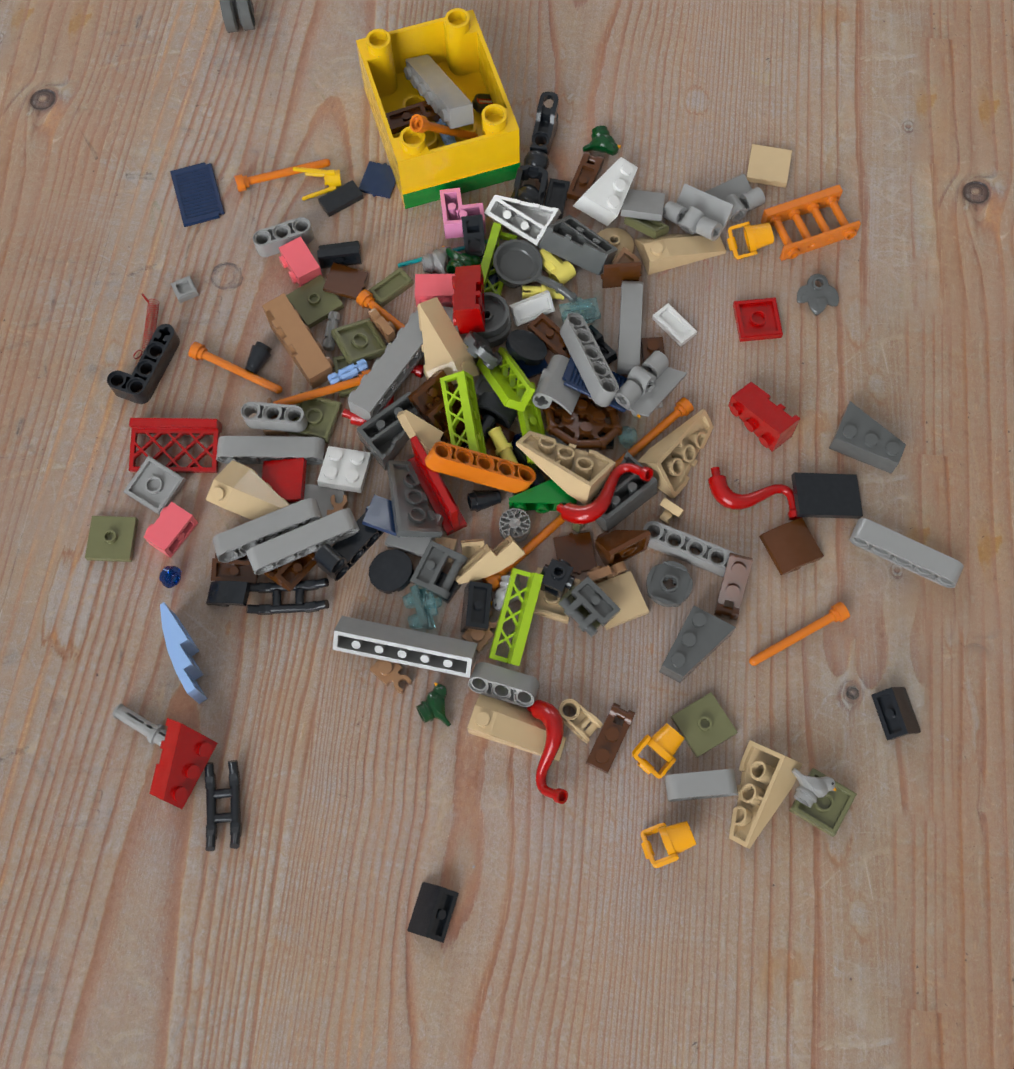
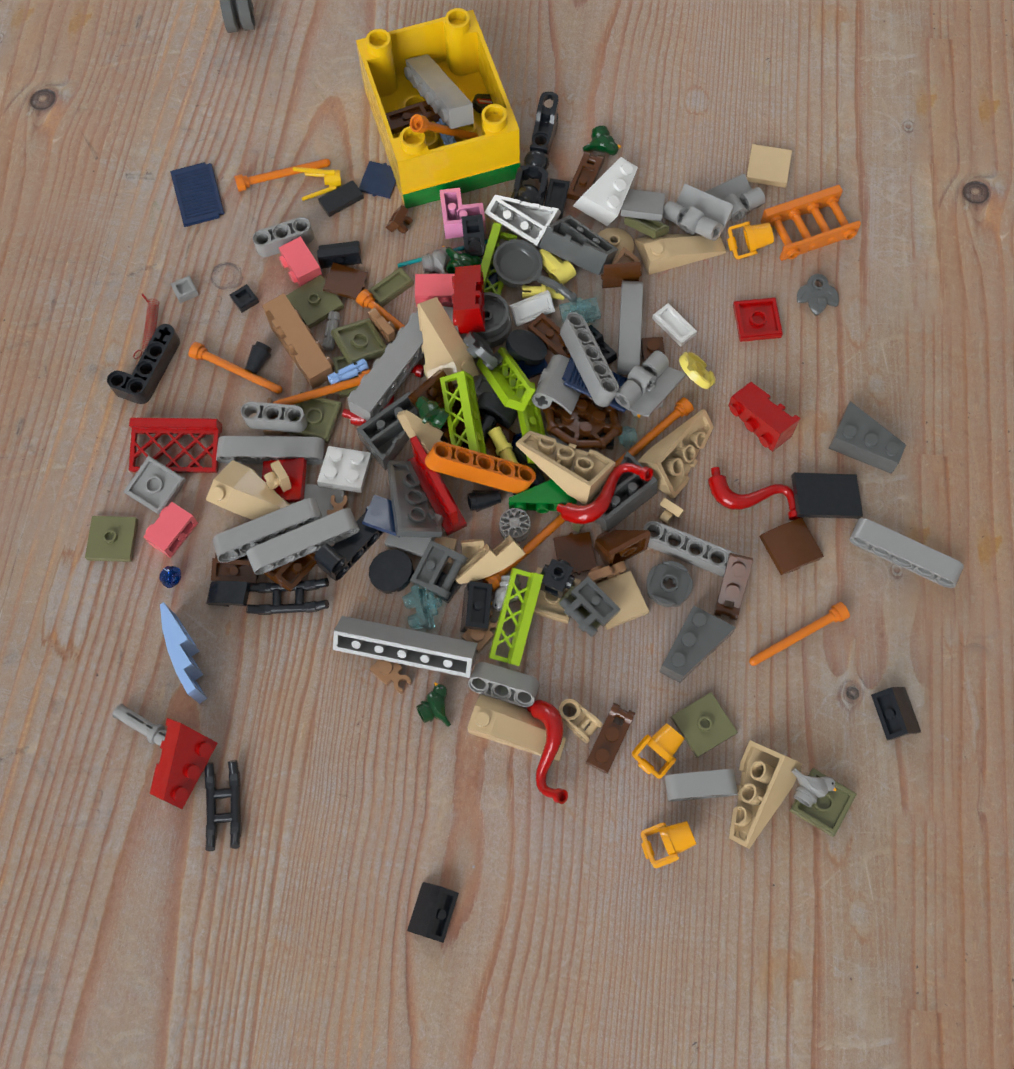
(244, 298): none -> black tile
(277, 477): none -> tan tile
(397, 219): none -> reddish brown tile
(431, 412): none -> dark green animal
(695, 369): none -> light yellow tile

